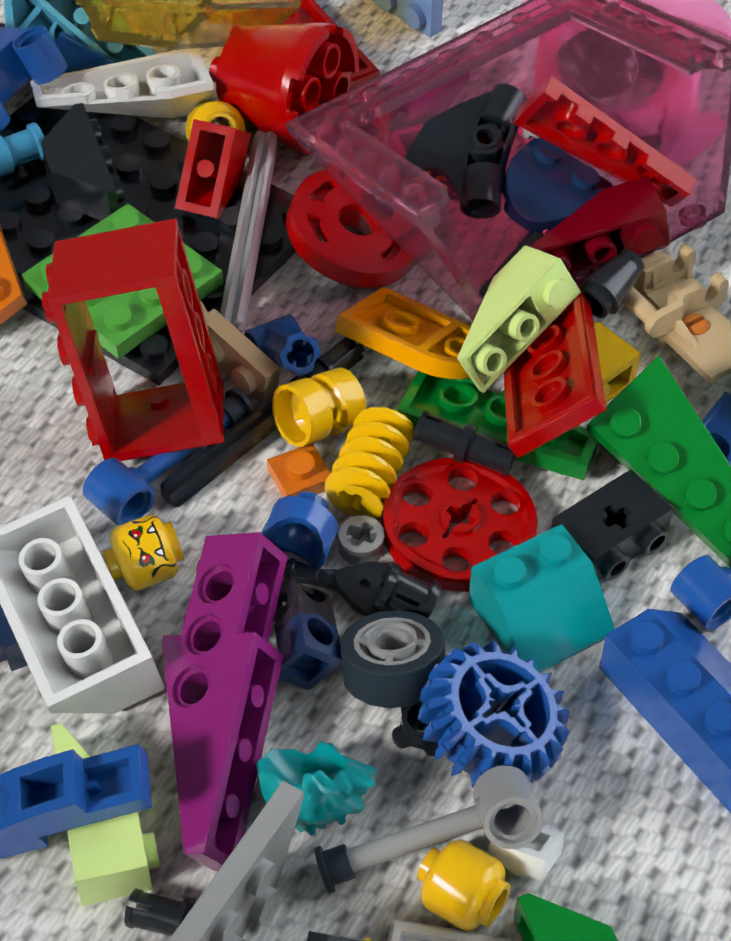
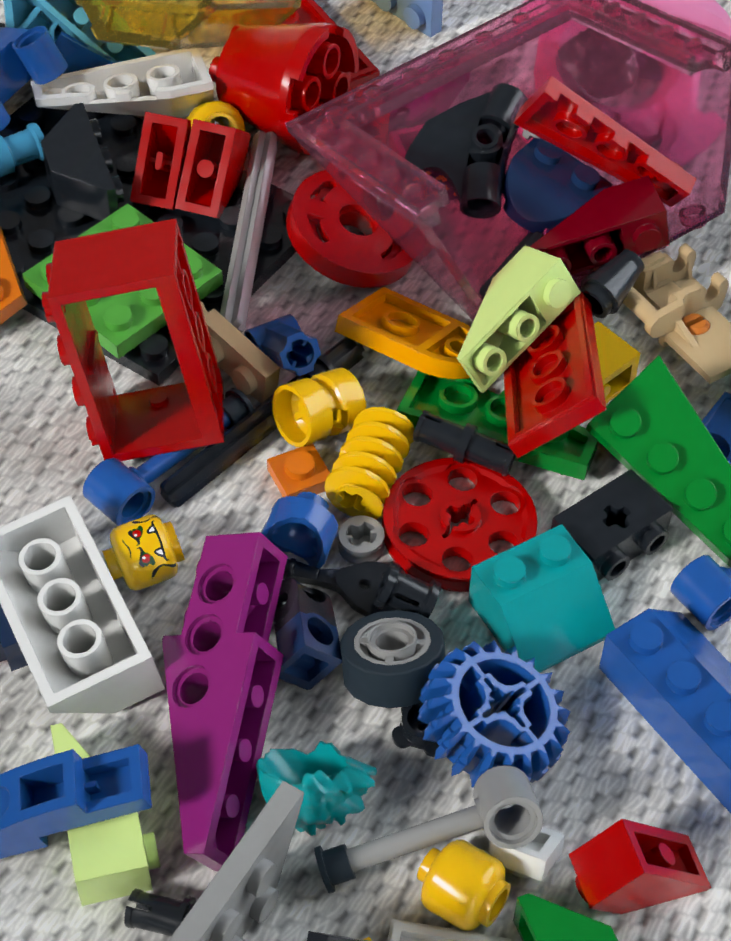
(160, 160): none -> red slope
(636, 868): none -> red slope

